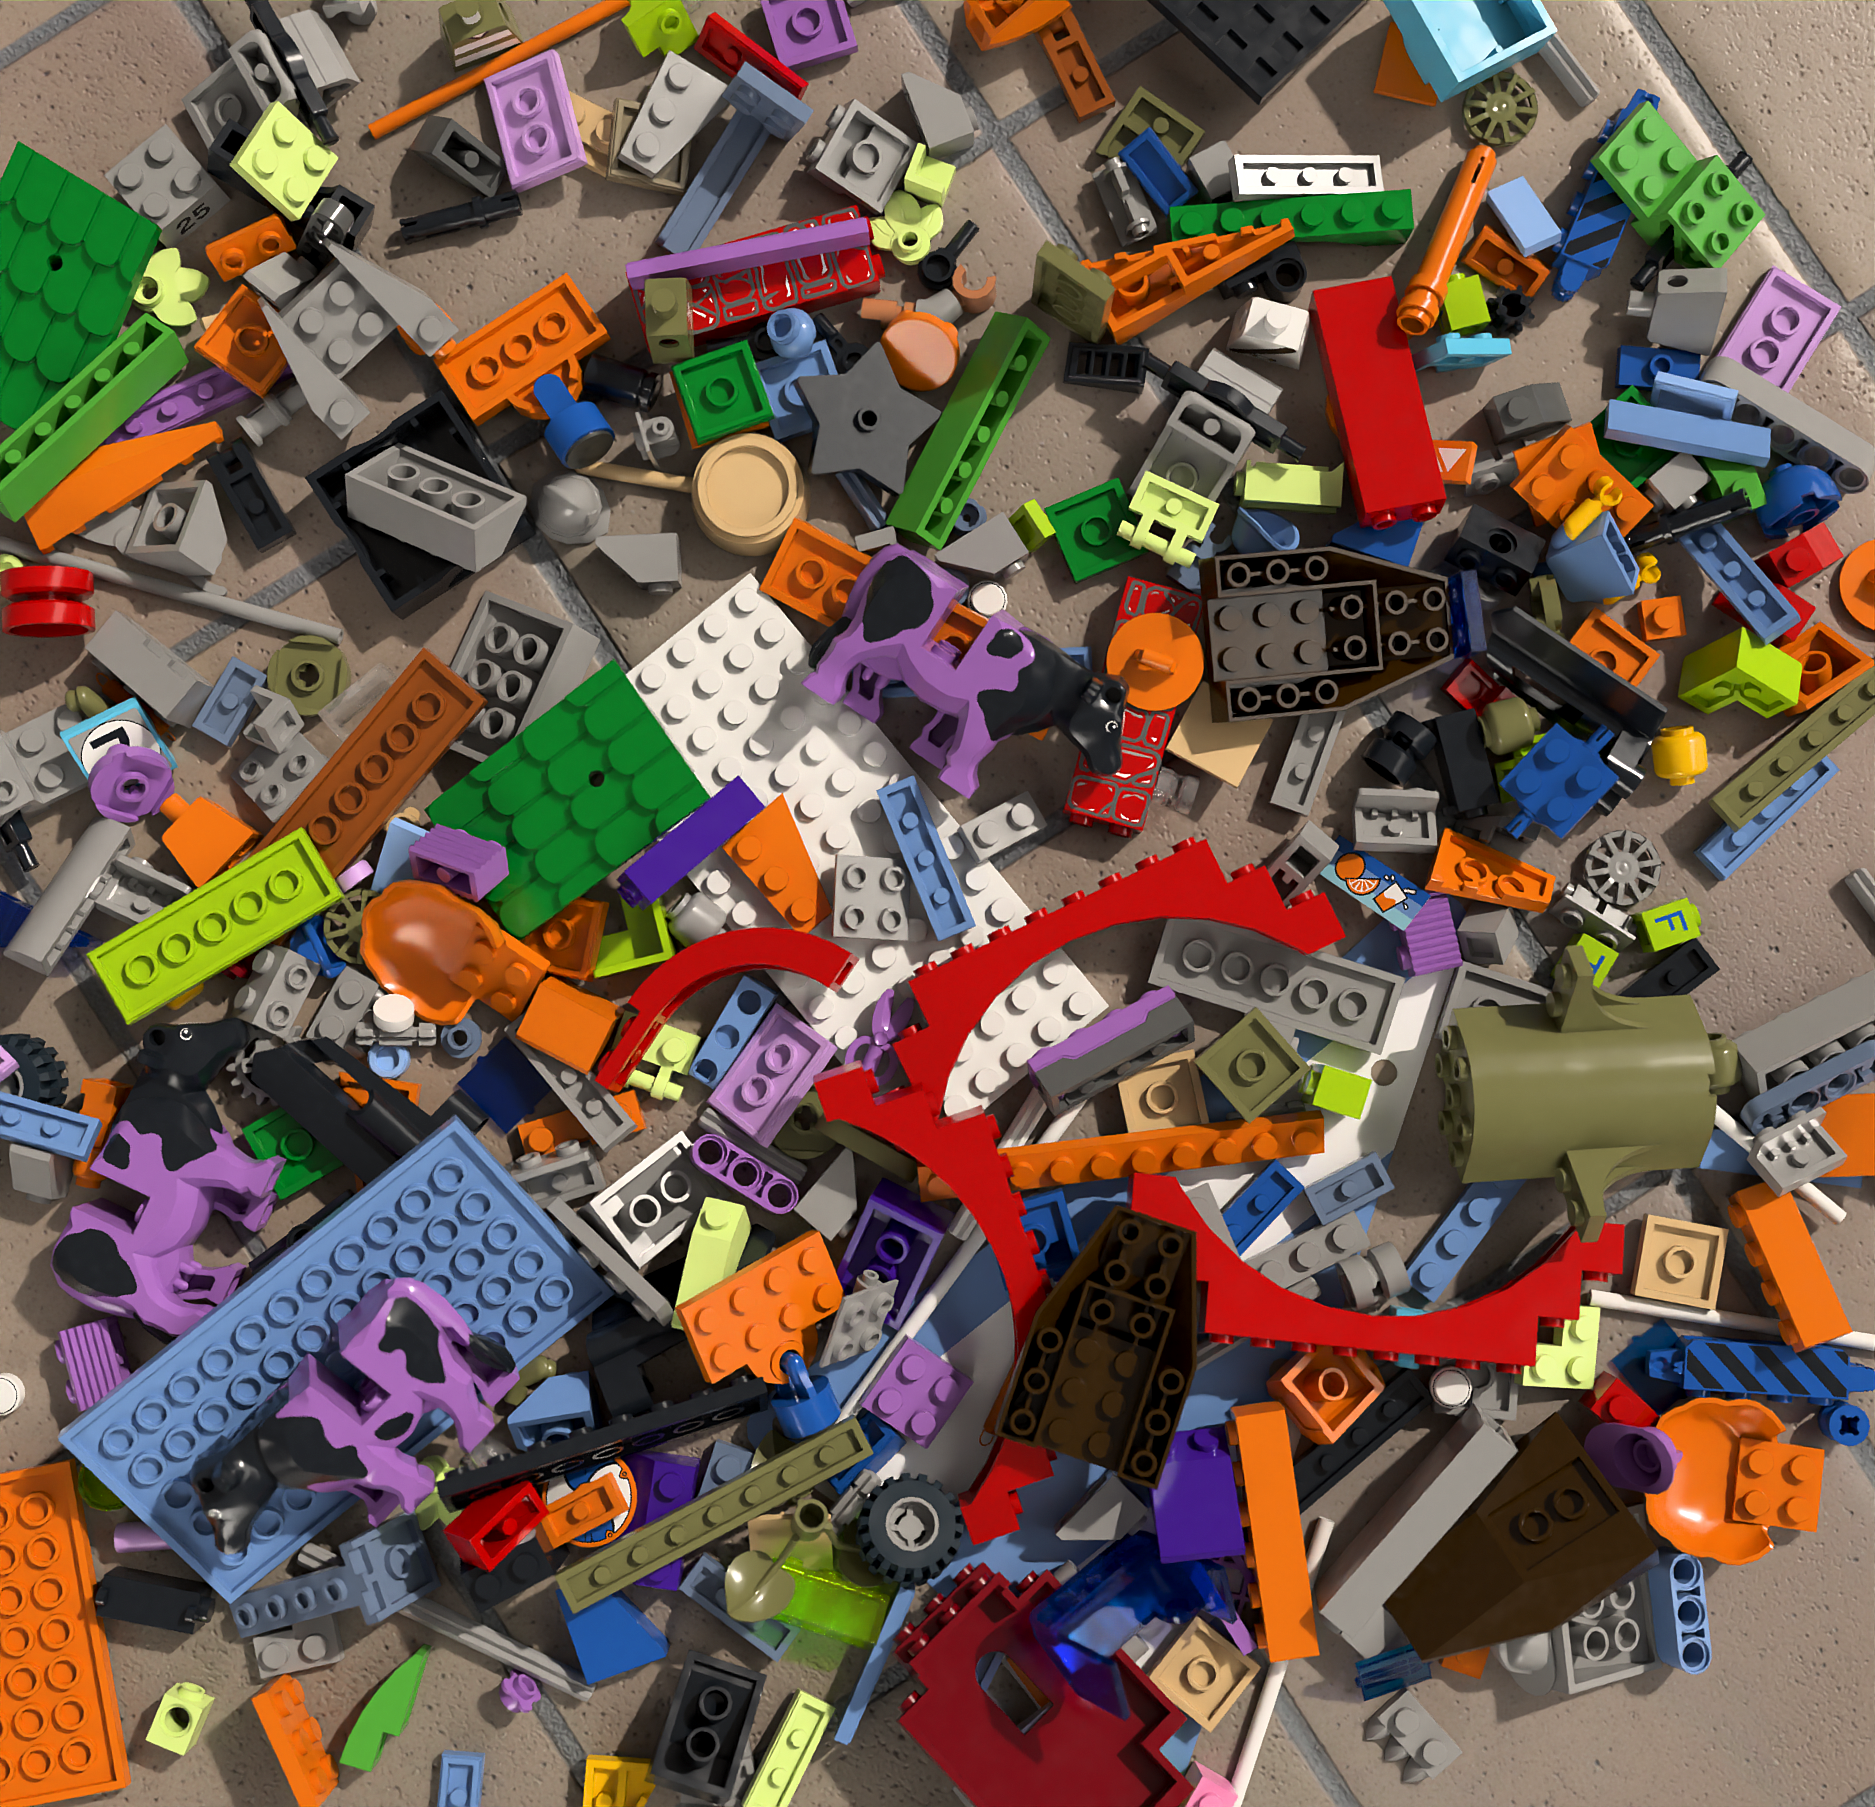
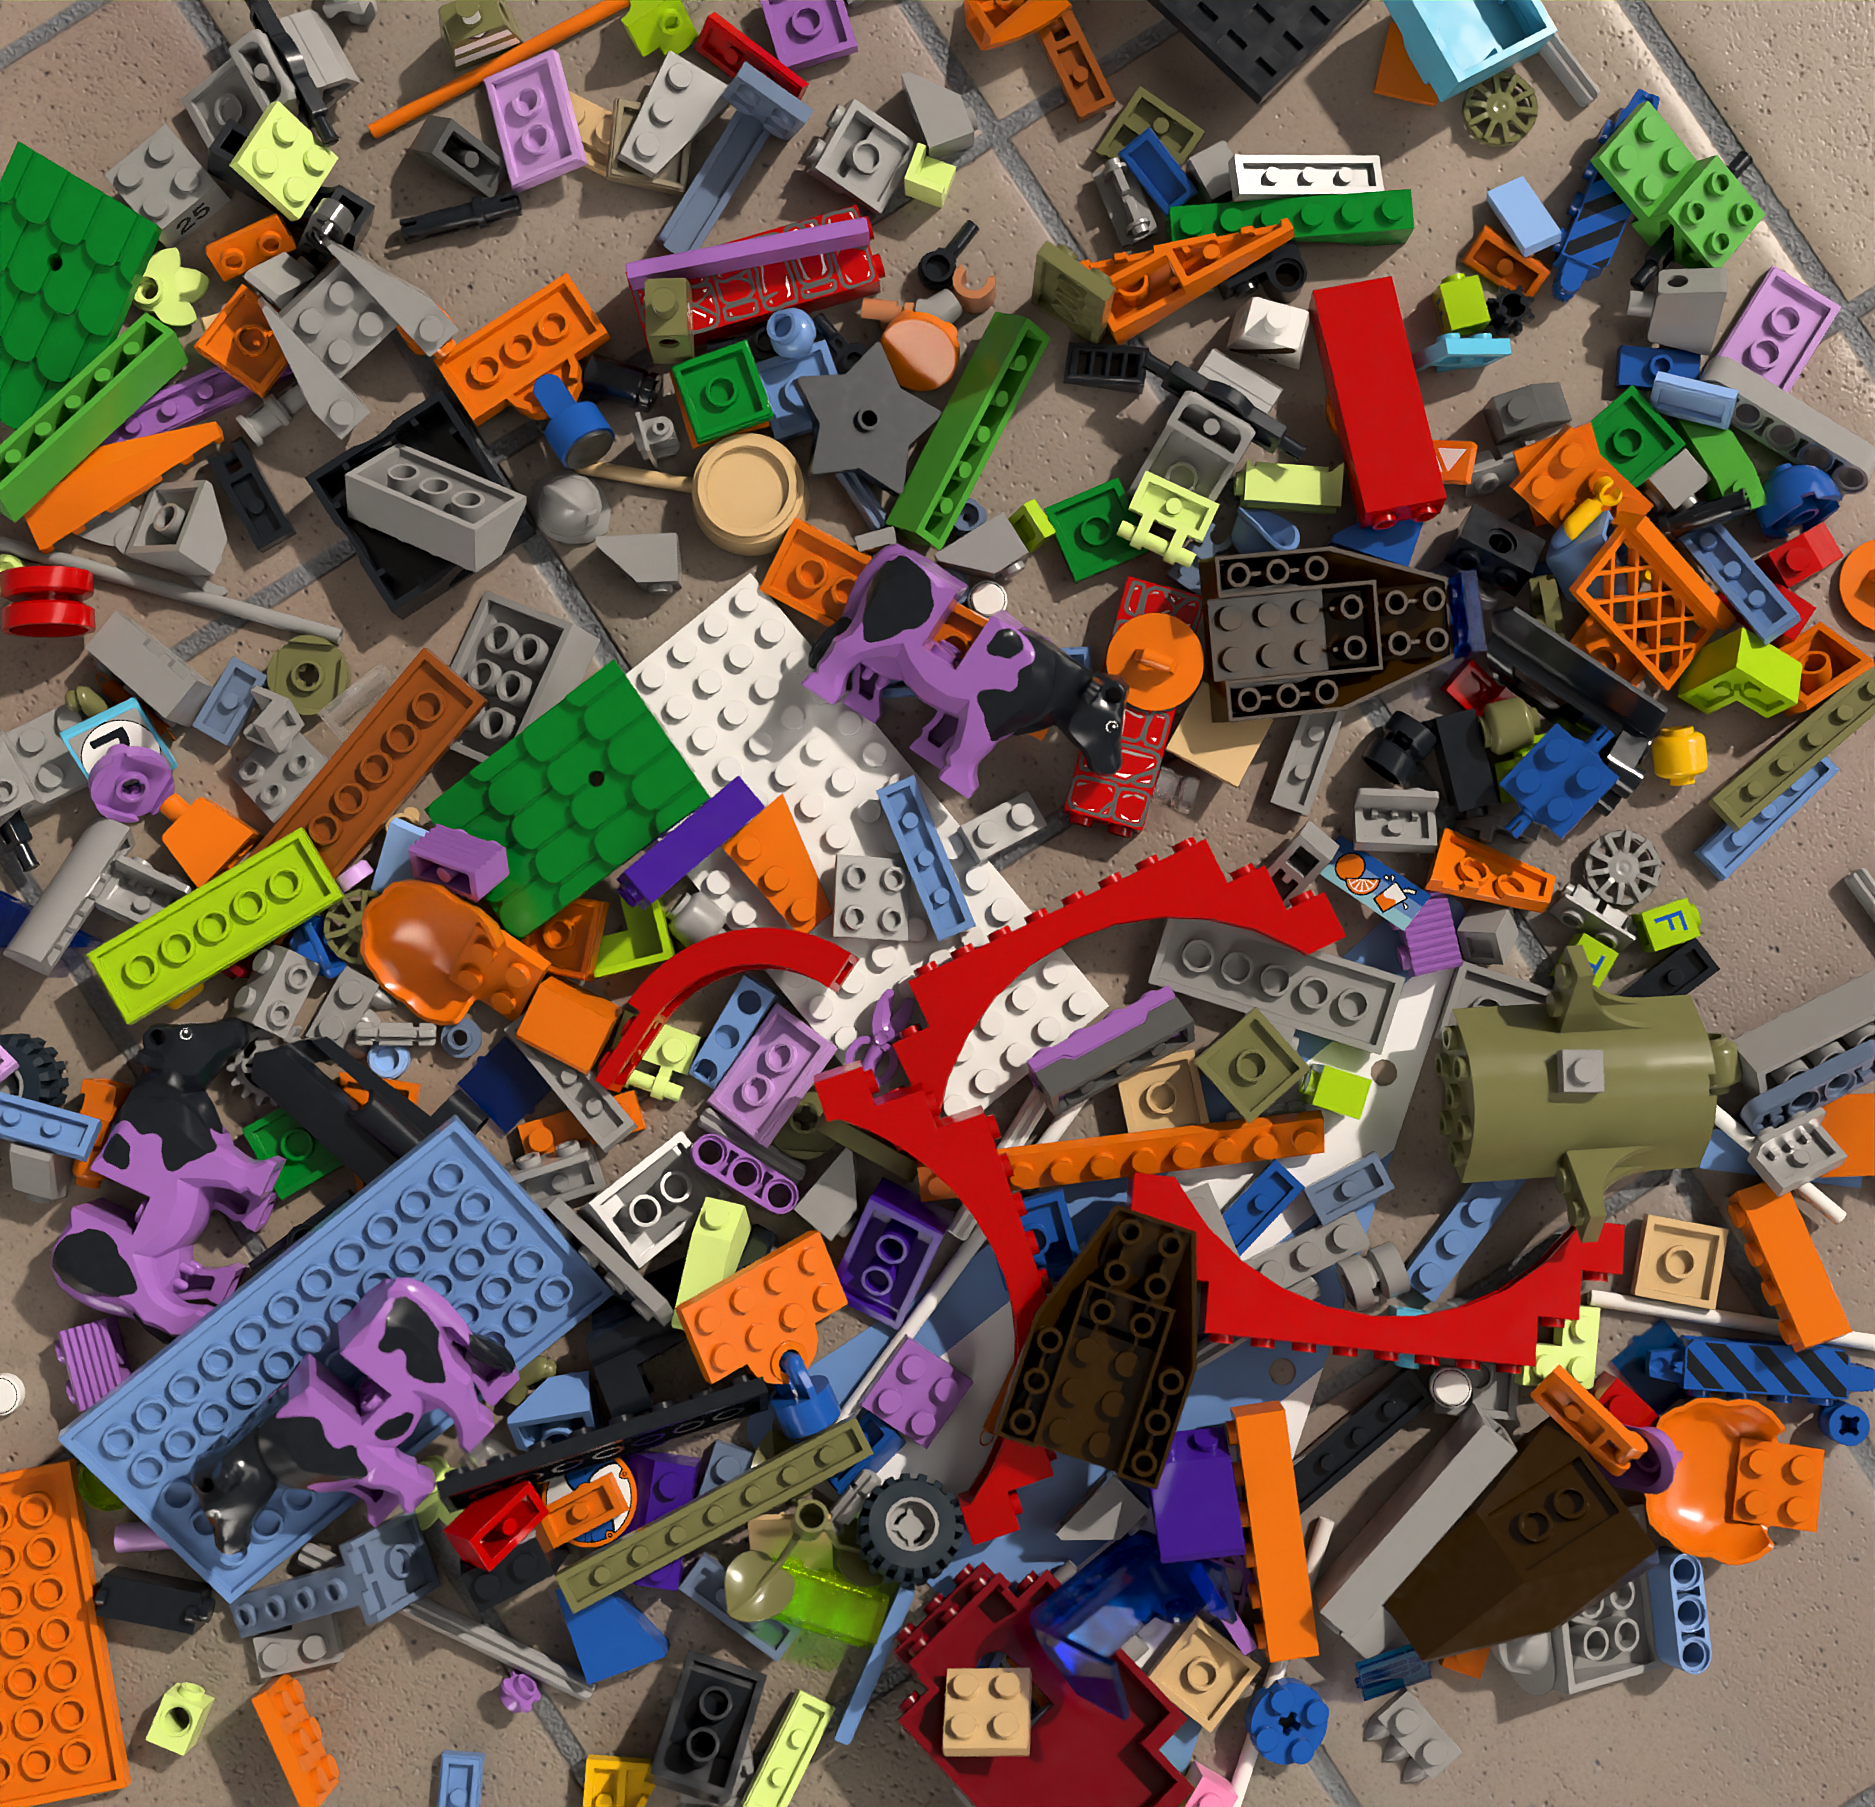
(386, 1712): bright green slope -> none
(393, 1013): white piece -> none
(859, 1318): light grey hinge -> none
(906, 222): yellowish green plate -> none
(987, 1712): none -> tan plate
(1302, 1737): none -> blue plate
(1326, 1391): orange slope -> none
(1428, 287): orange cylinder -> none
(1580, 1071): none -> light grey plate
(1588, 1421): none -> orange plate
(1666, 570): none -> orange fence
(1687, 433): medium blue tile -> none

